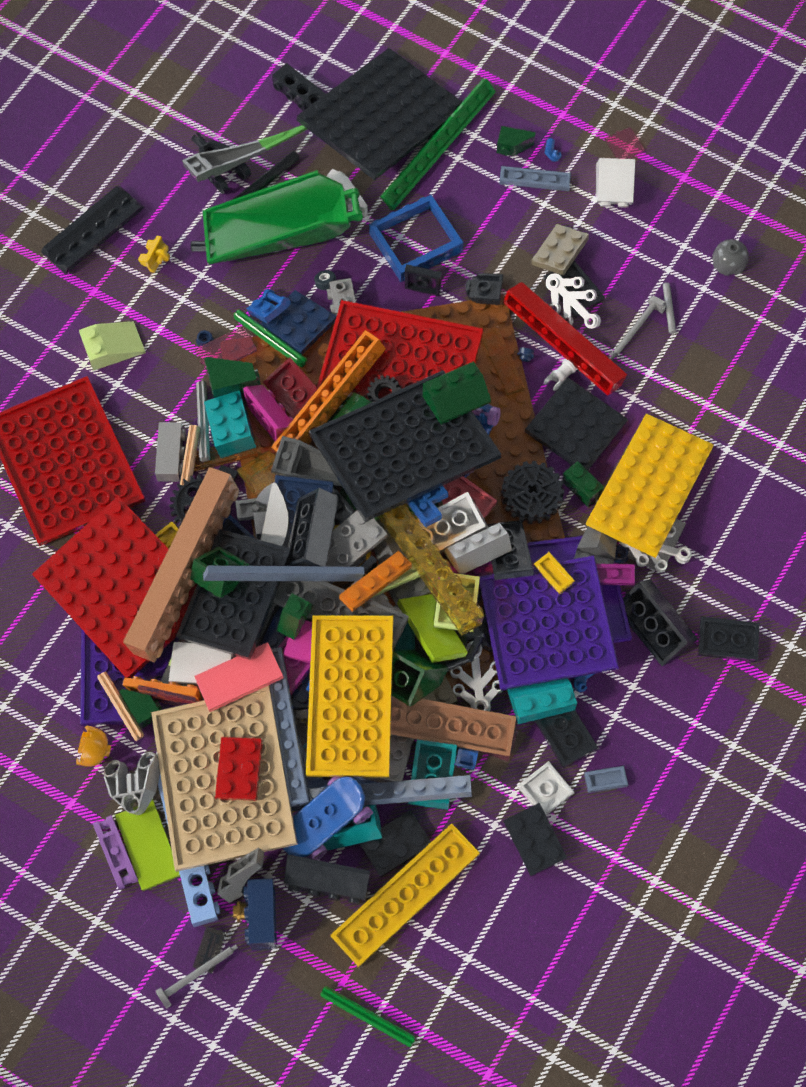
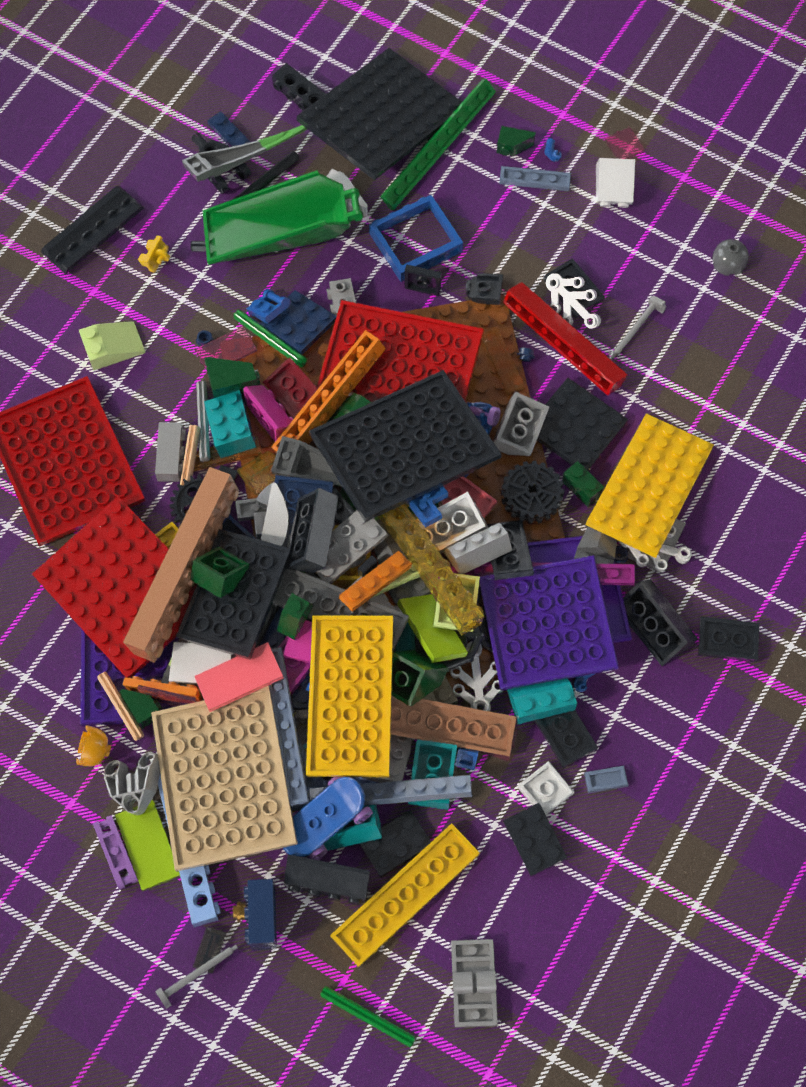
(227, 130): none -> dark blue plate
(232, 884): dark grey slope -> none
(238, 769): red plate -> none
(282, 573): sand blue tile -> none
(323, 278): black wheel -> none
(379, 384): black tyre -> none
(456, 392): dark green slope -> none
(474, 983): none -> light grey plate
(520, 425): none -> light grey slope
(554, 573): yellow tile -> none
(560, 249): dark tan plate -> none
(561, 374): white piece -> none
(669, 308): light grey bar -> none

